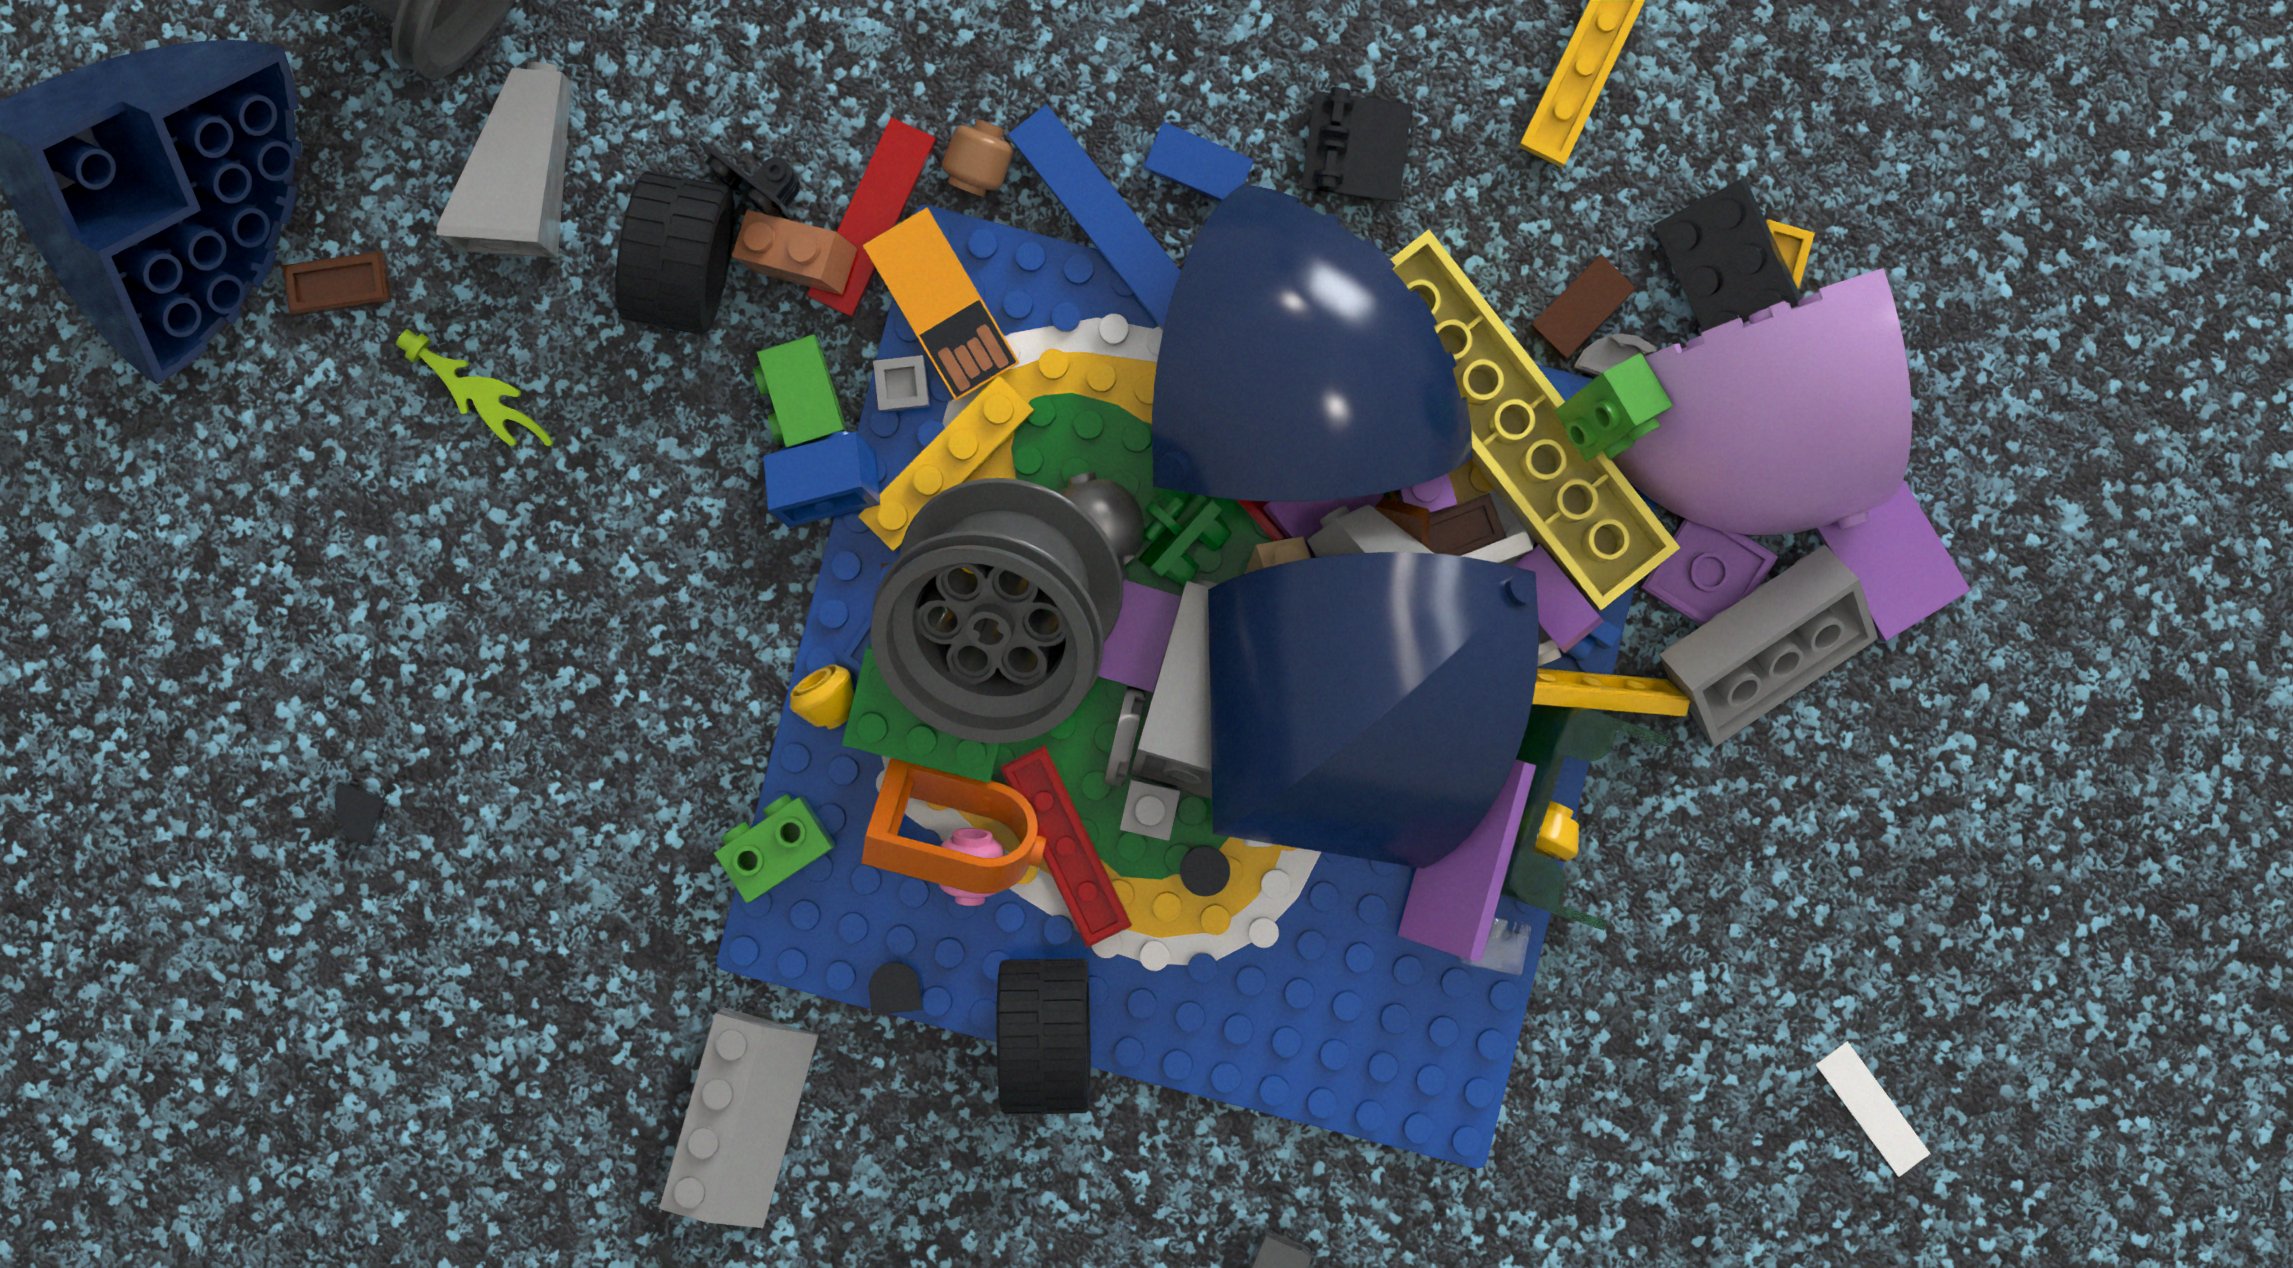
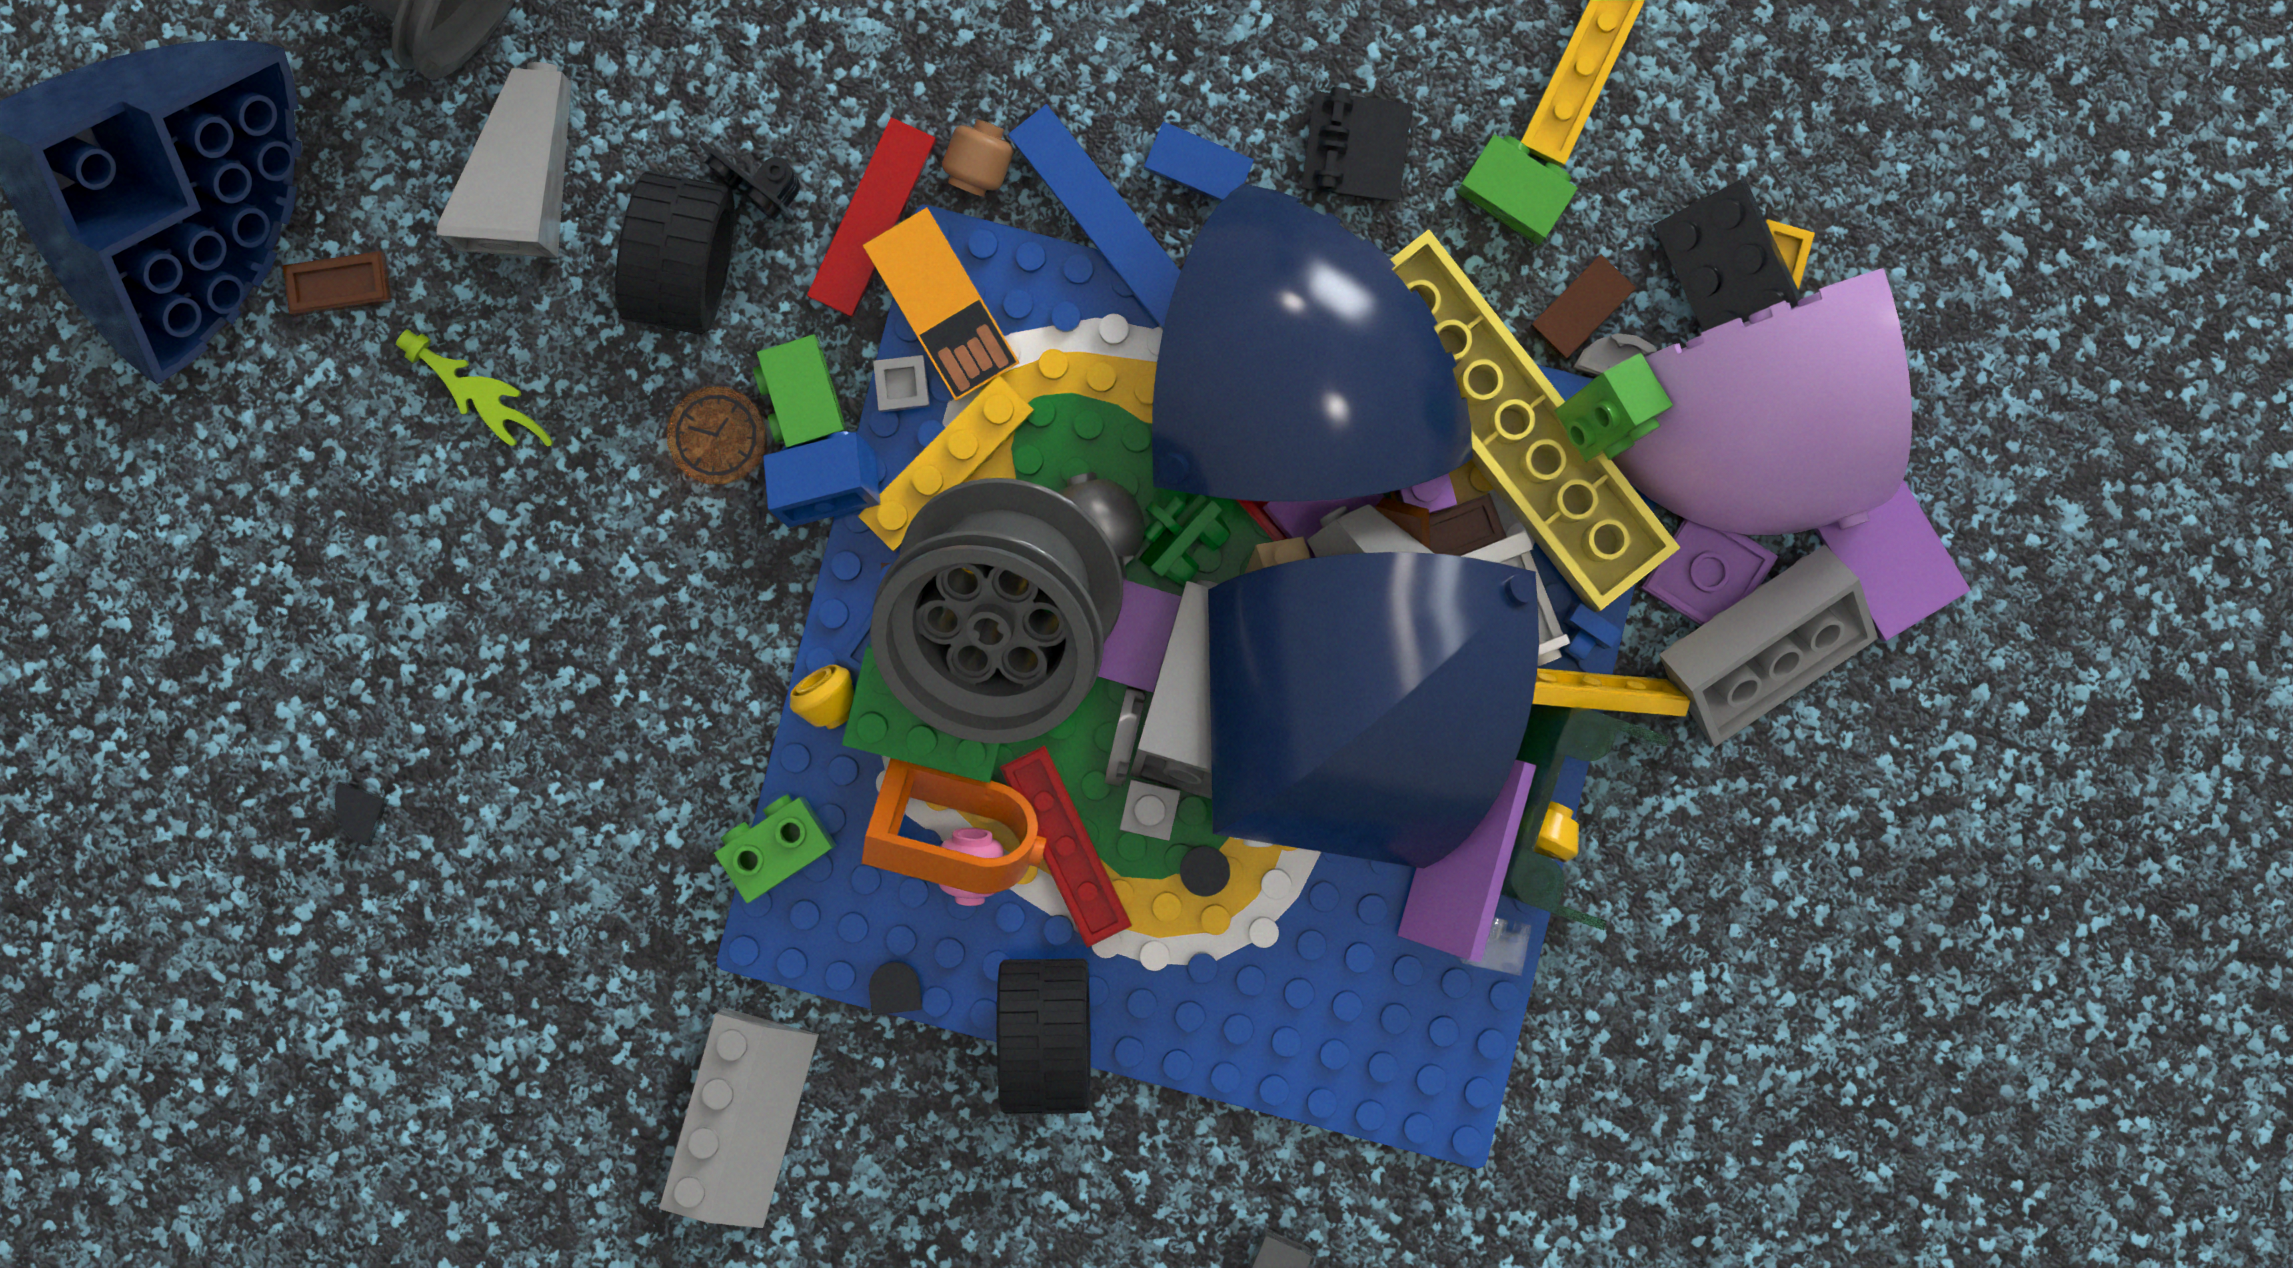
(716, 435): none -> clear orange tile
(794, 252): nougat brick -> none
(1518, 188): none -> bright green brick
(1561, 606): medium lavender tile -> none
(1873, 1109): white sticker -> none

